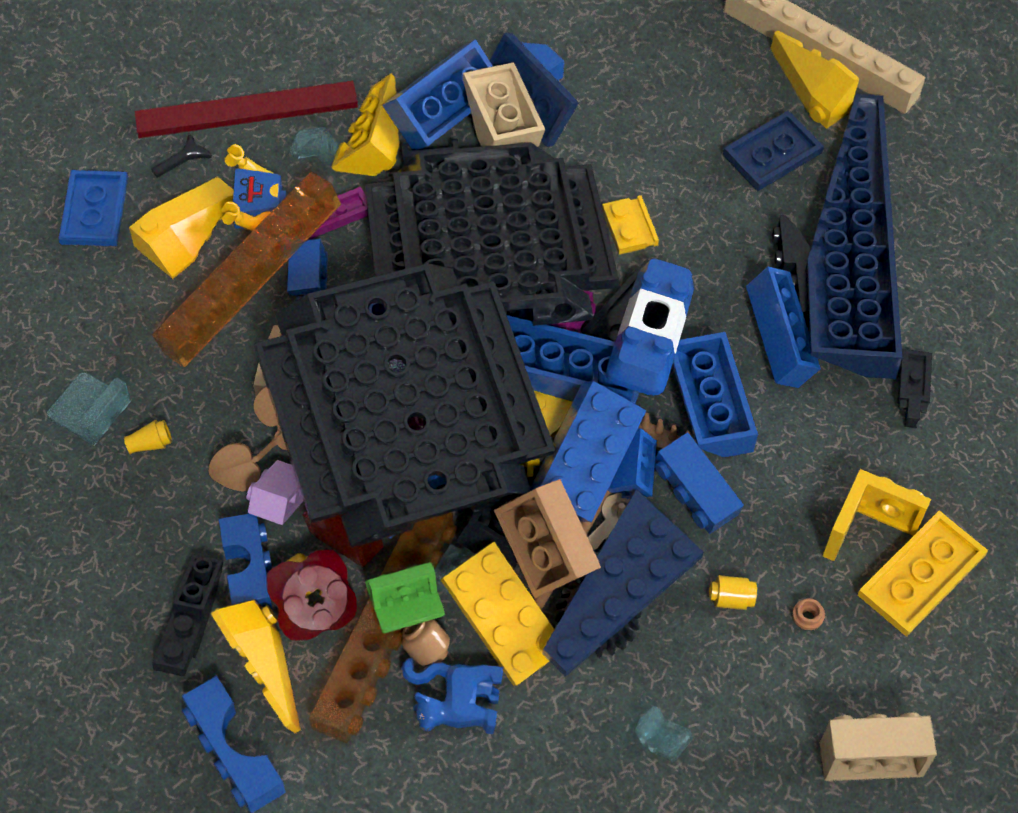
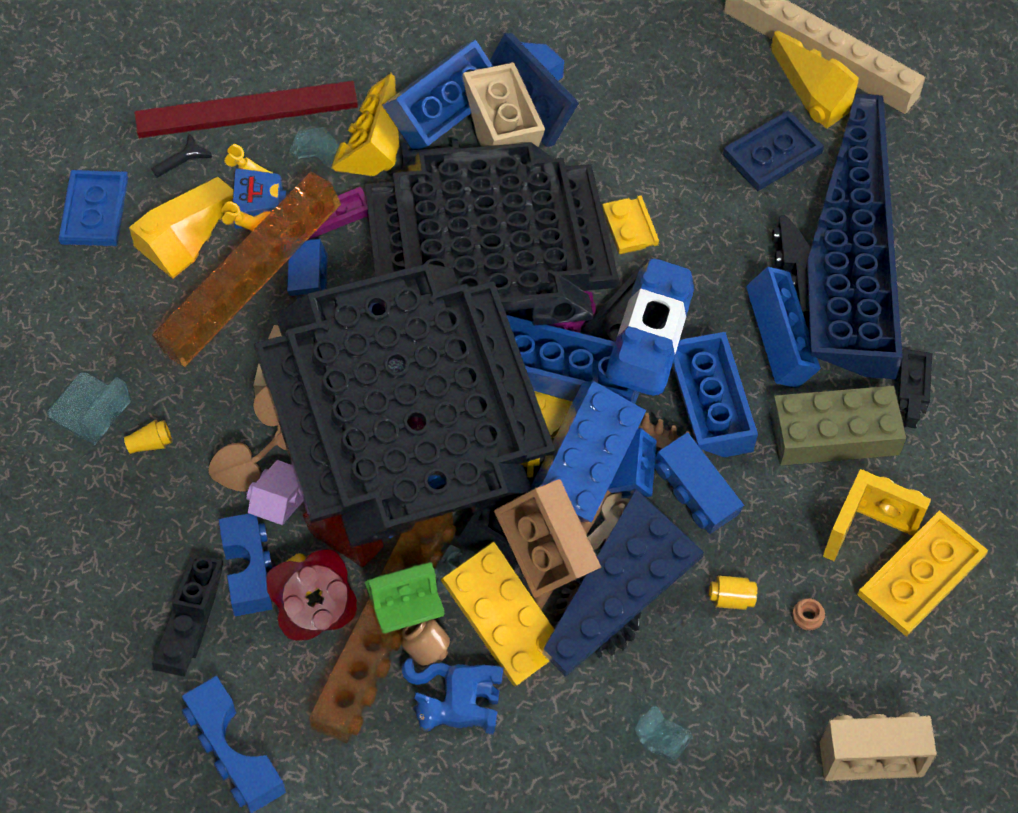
(255, 637): yellow wedge -> none
(837, 425): none -> olive brick

